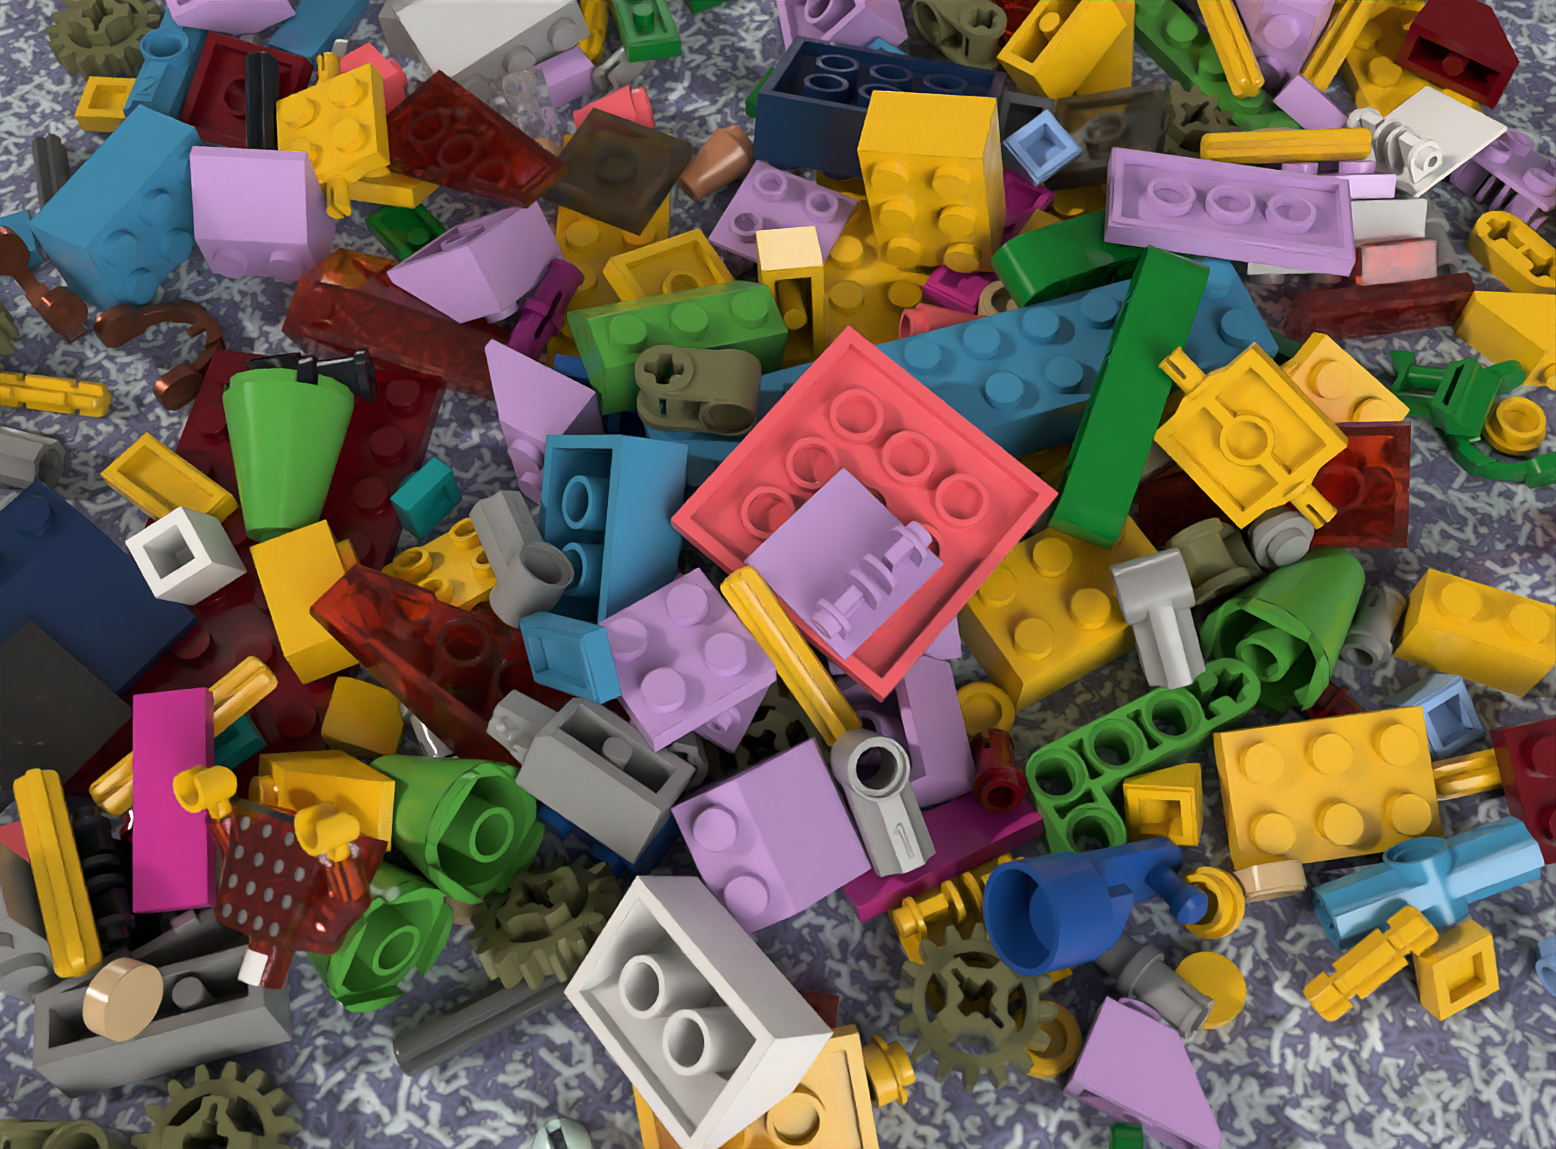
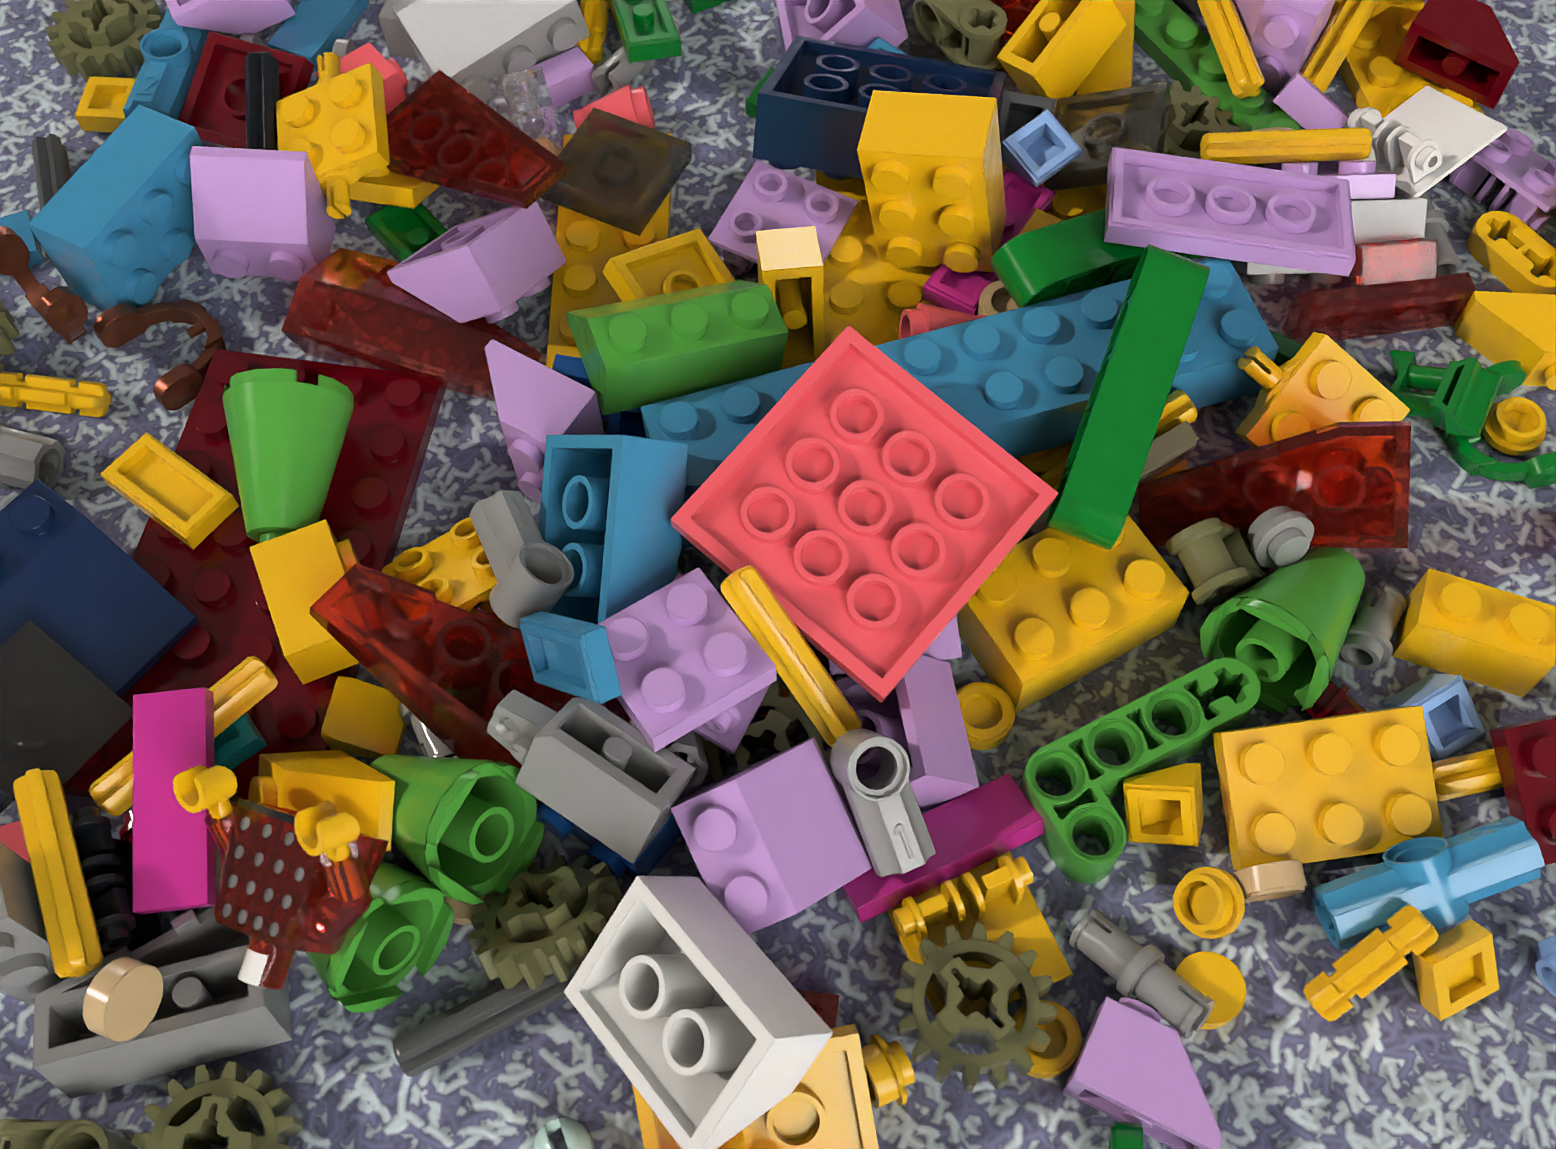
(185, 556): white brick -> none
(353, 371): black connector -> none
(426, 498): teal plate -> none
(543, 312): magenta pin -> none
(704, 392): olive piece -> none
(718, 163): nougat cone -> none
(845, 563): lavender hinge -> none
(997, 781): dark red pin -> none
(1074, 906): blue piece -> none
(1157, 603): light grey piece -> none
(1249, 436): yellow plate -> none

